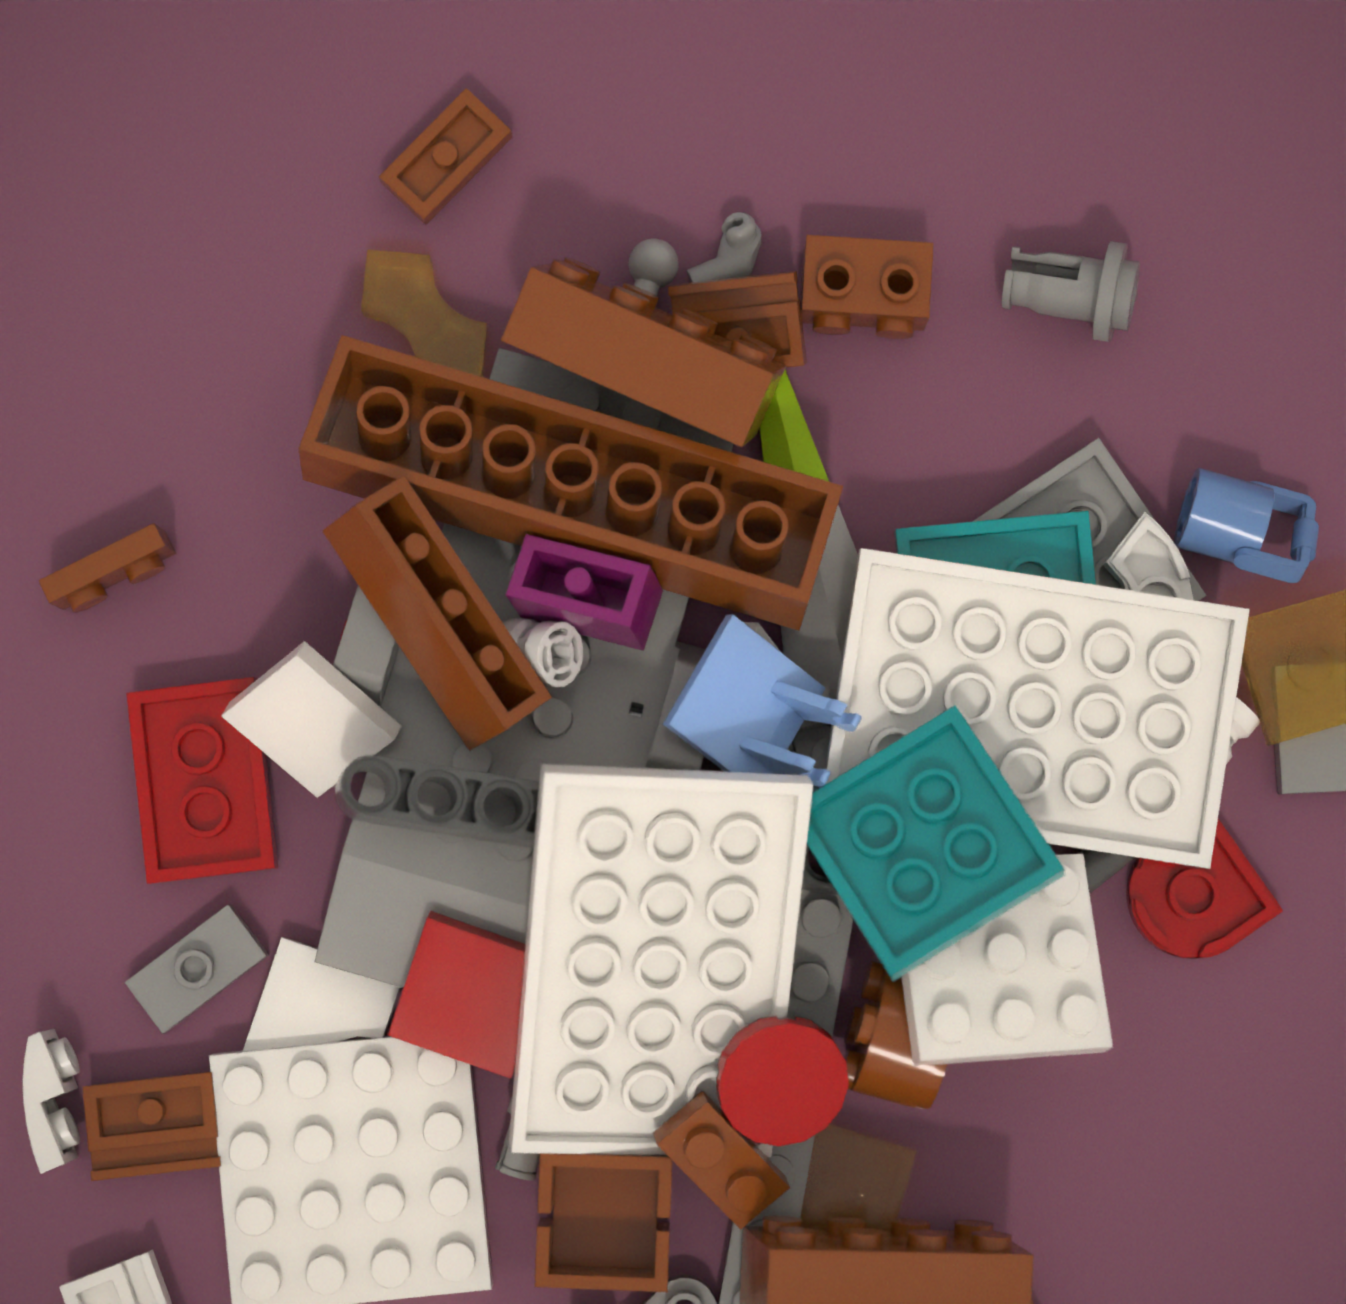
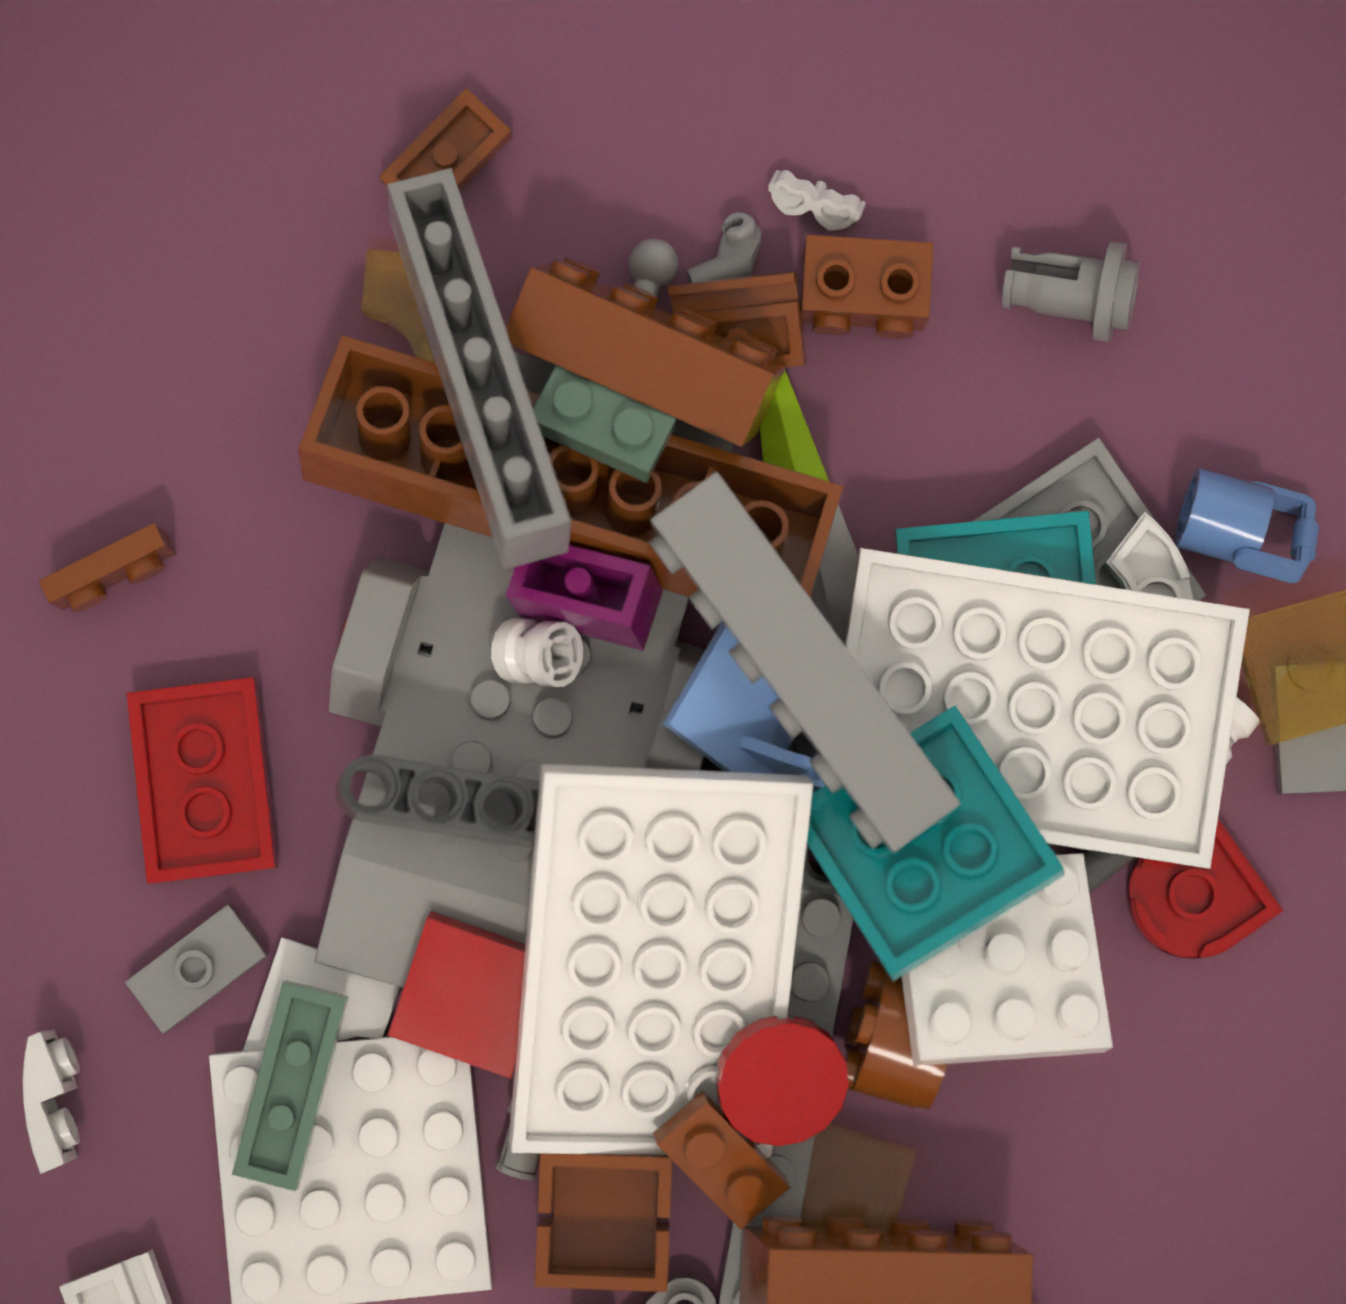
(151, 1125): dark orange plate -> none
(290, 1085): none -> sand green plate
(310, 719): white tile -> none
(436, 613): dark orange brick -> none
(478, 369): none -> light grey brick
(602, 423): none -> sand green plate
(803, 663): none -> light grey brick
(828, 206): none -> white piece

